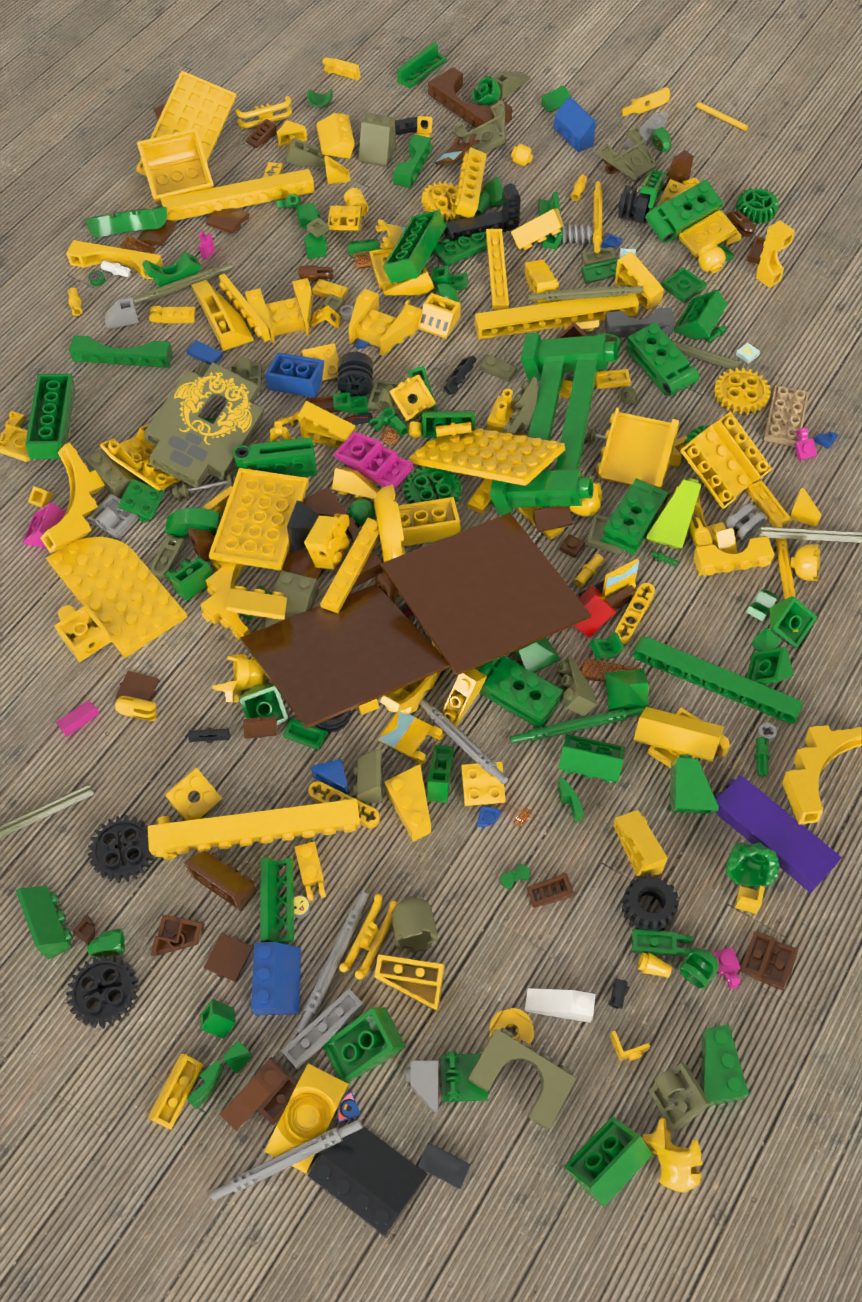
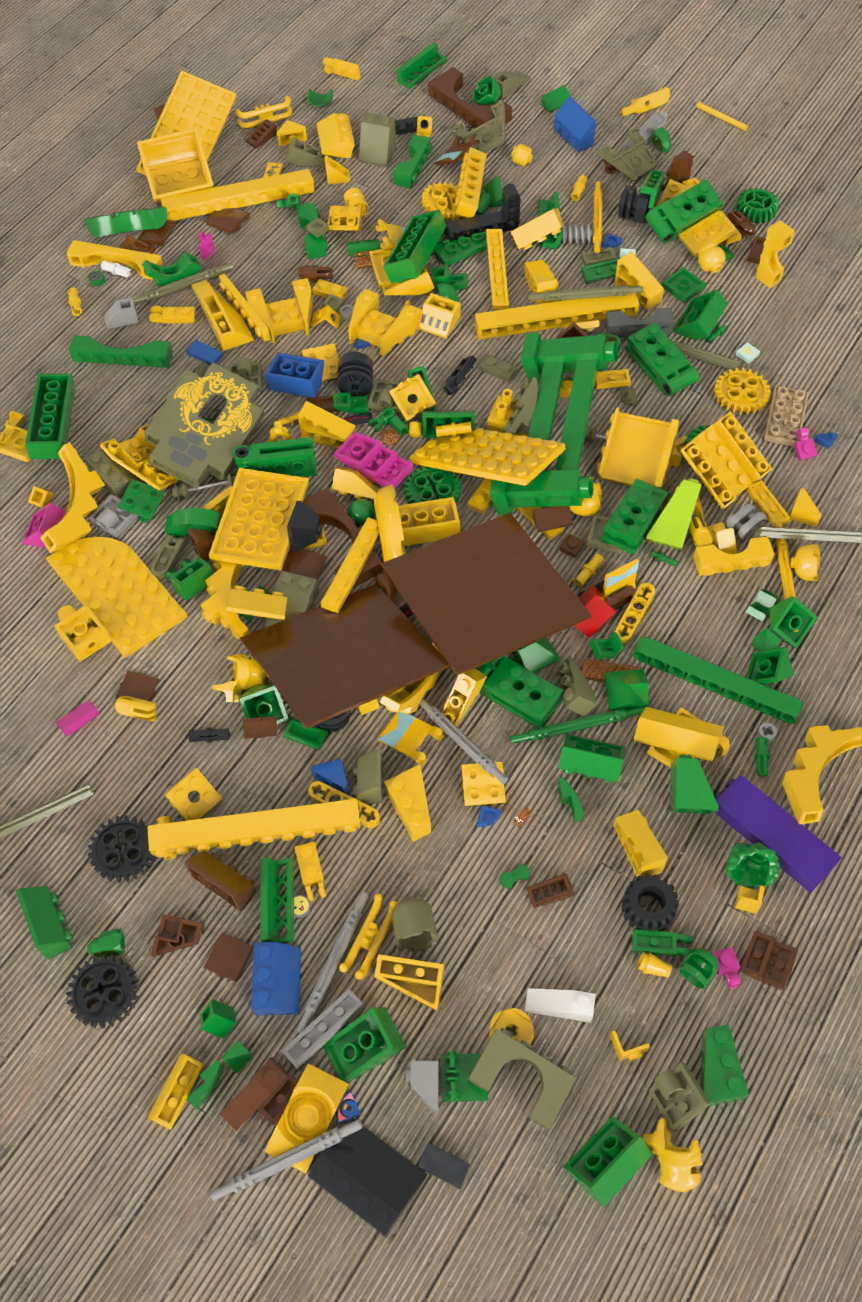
(85, 930): reddish brown tile -> none
(328, 541): yellow brick -> none
(440, 774): green slope -> none
(618, 993): black pin -> none

